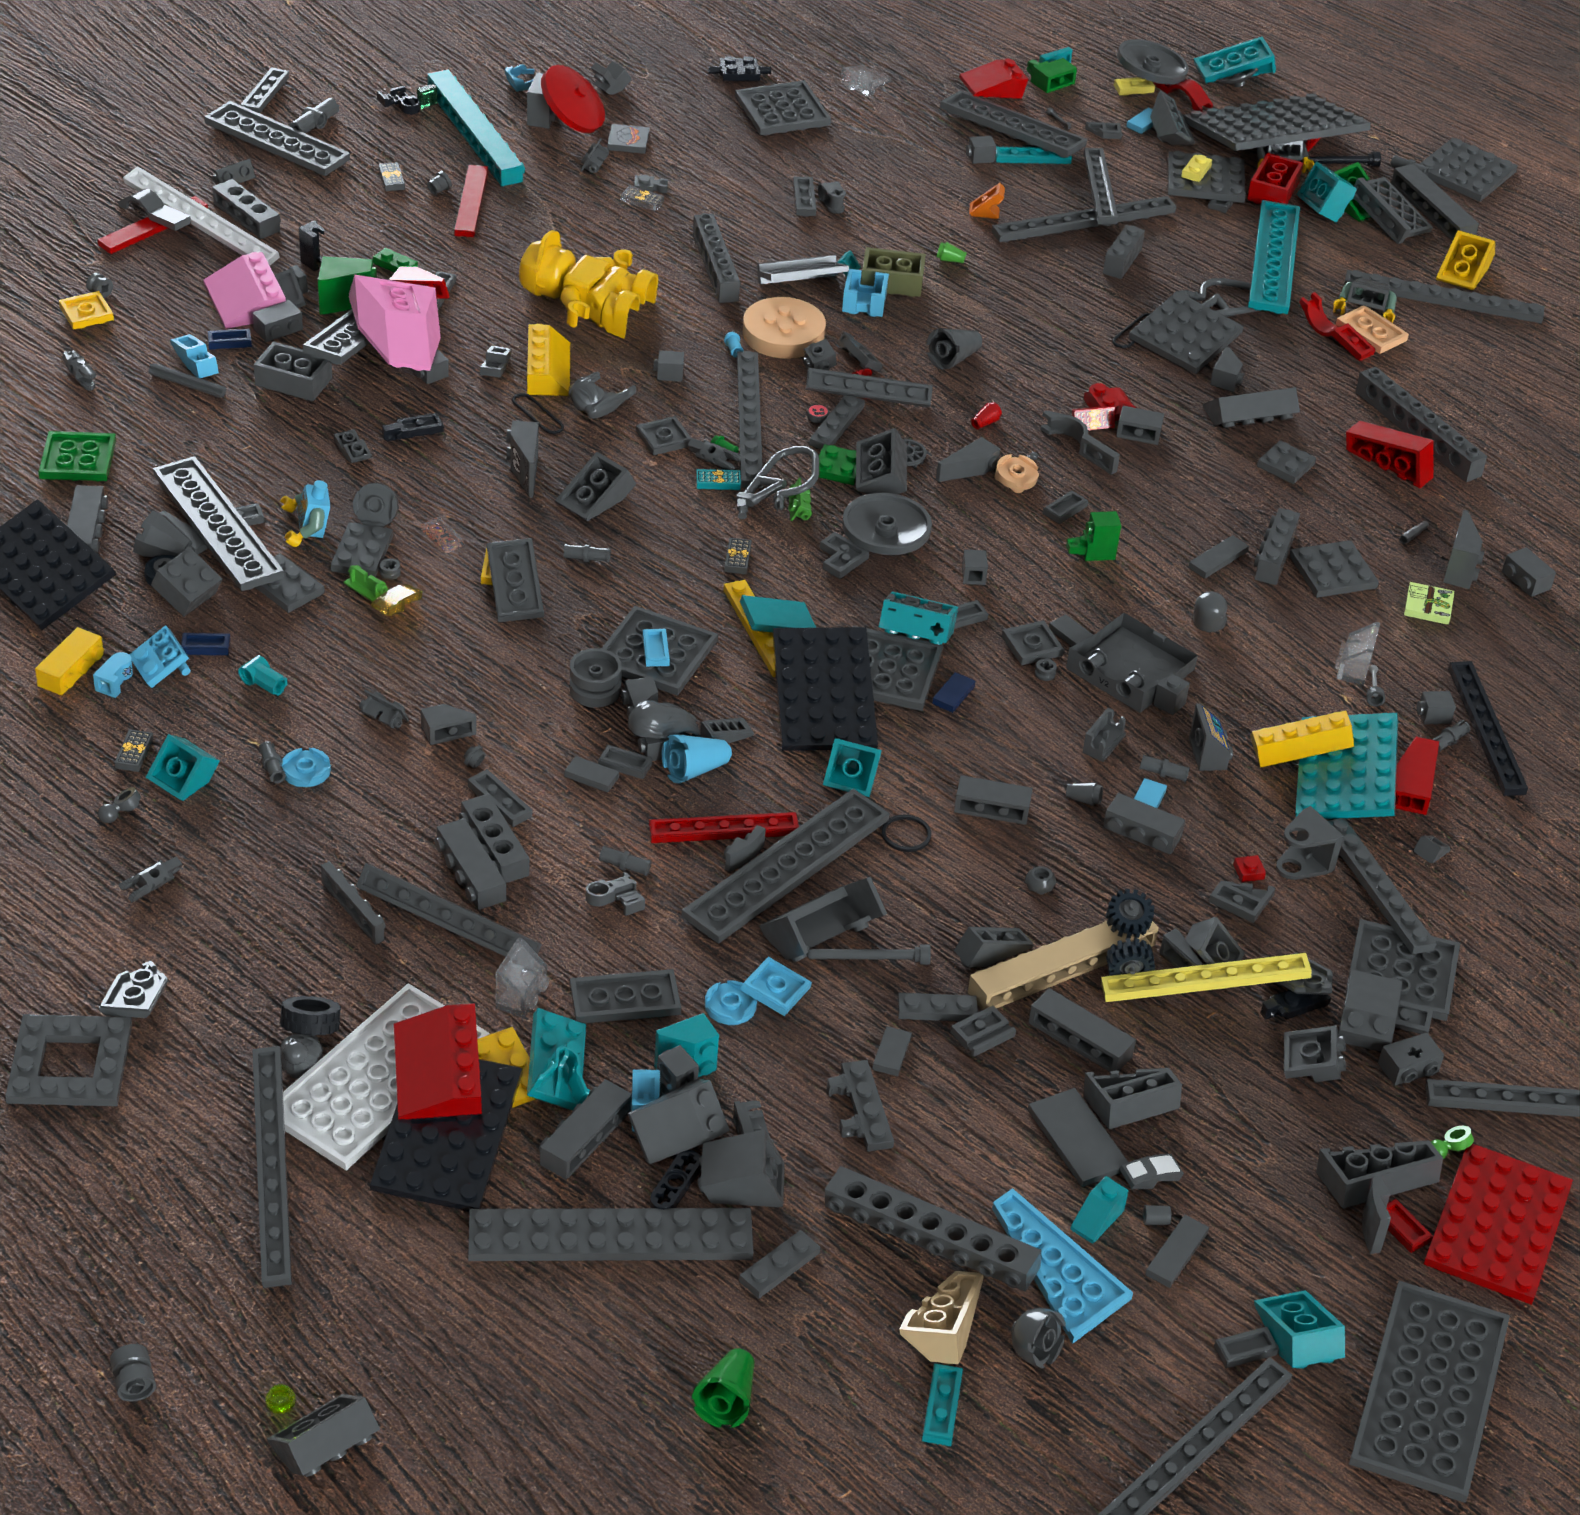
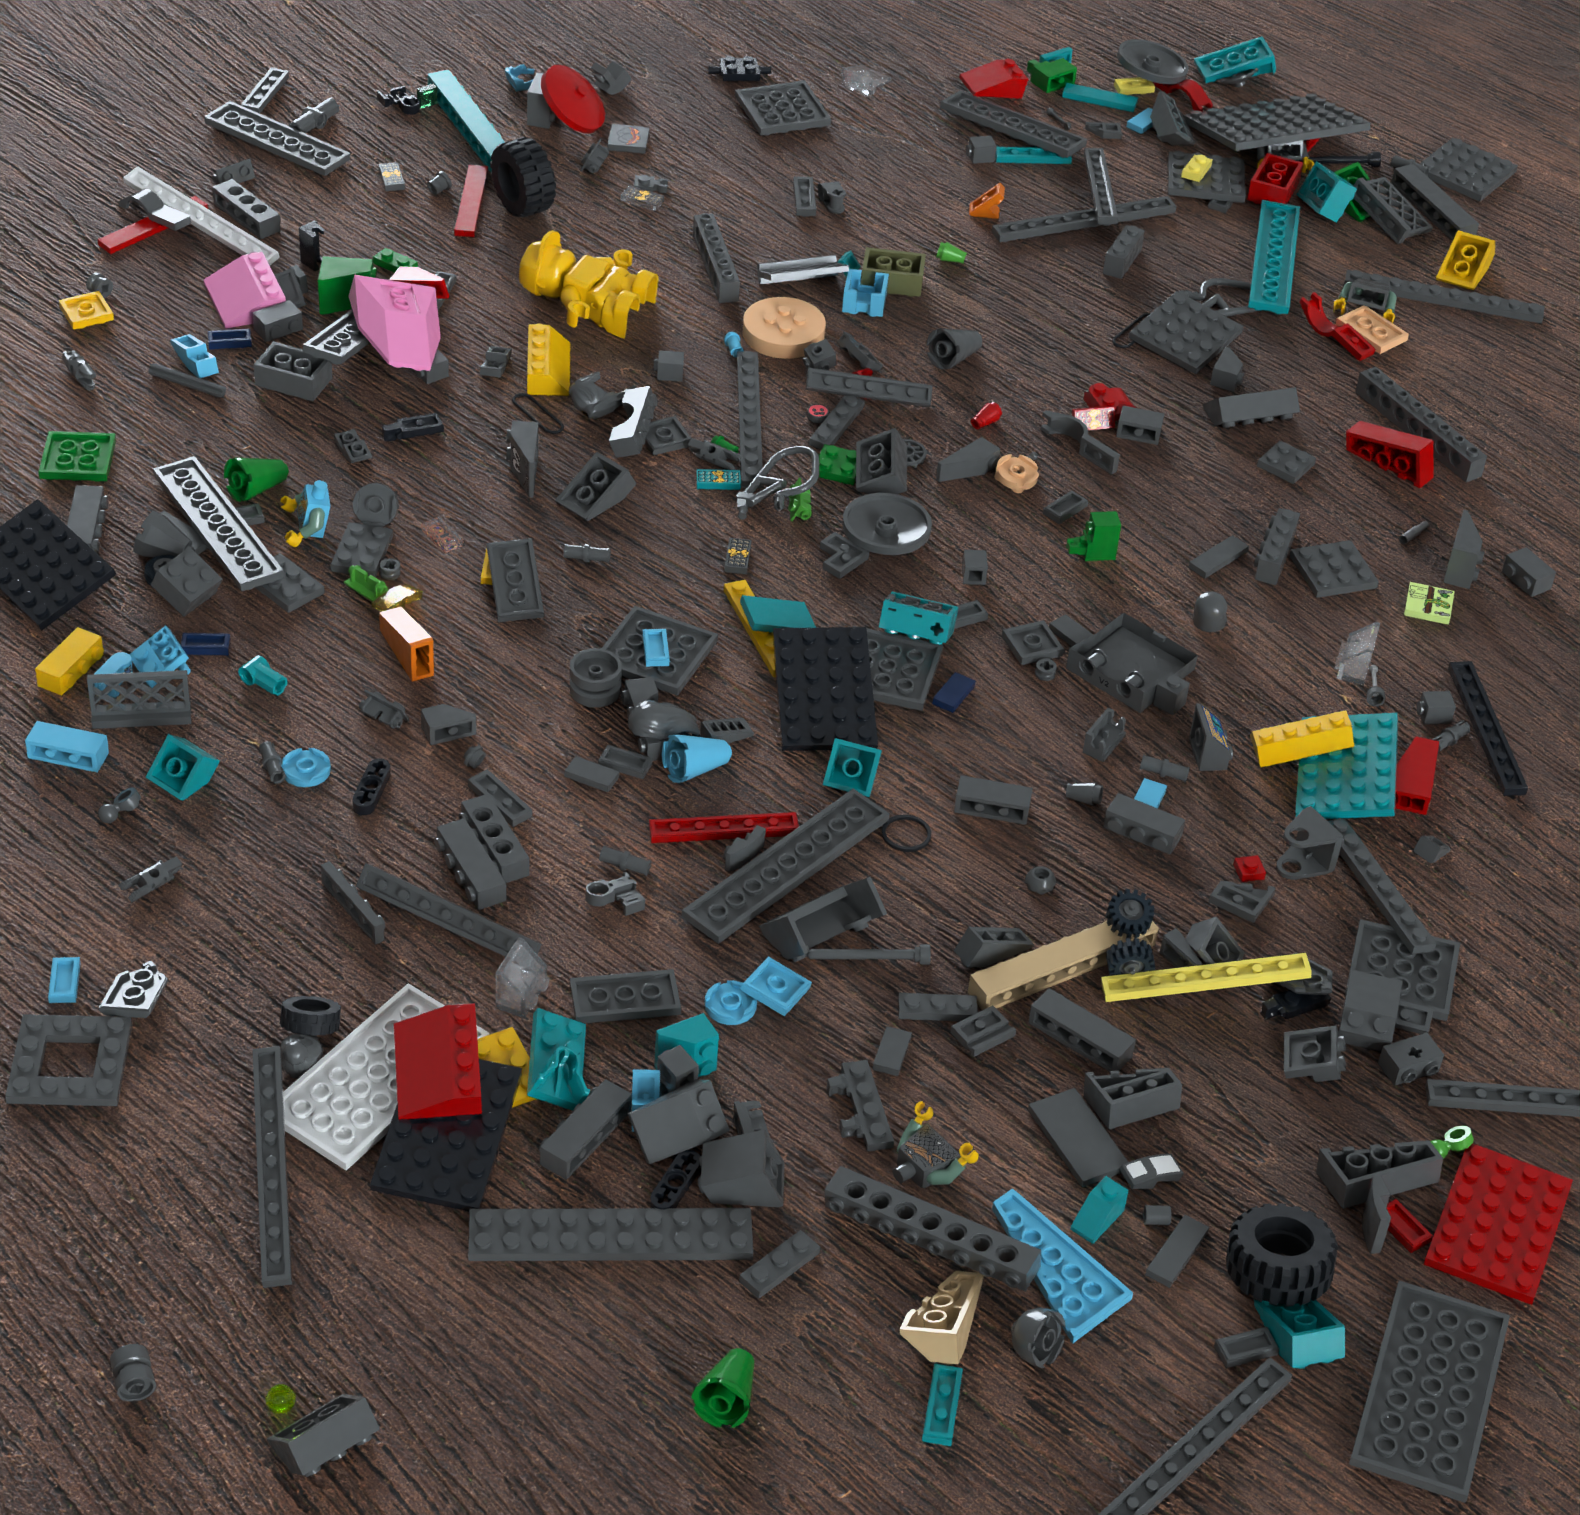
(64, 980): none -> medium azure tile
(67, 746): none -> medium azure brick
(133, 750): dark grey tile -> none
(139, 713): none -> dark grey fence
(253, 476): none -> green cone
(372, 794): none -> black beam
(408, 642): none -> orange slope
(523, 177): none -> black tyre
(630, 436): none -> dark grey arch
(927, 1155): none -> torso
(1100, 97): none -> teal tile
(1276, 1277): none -> black tyre

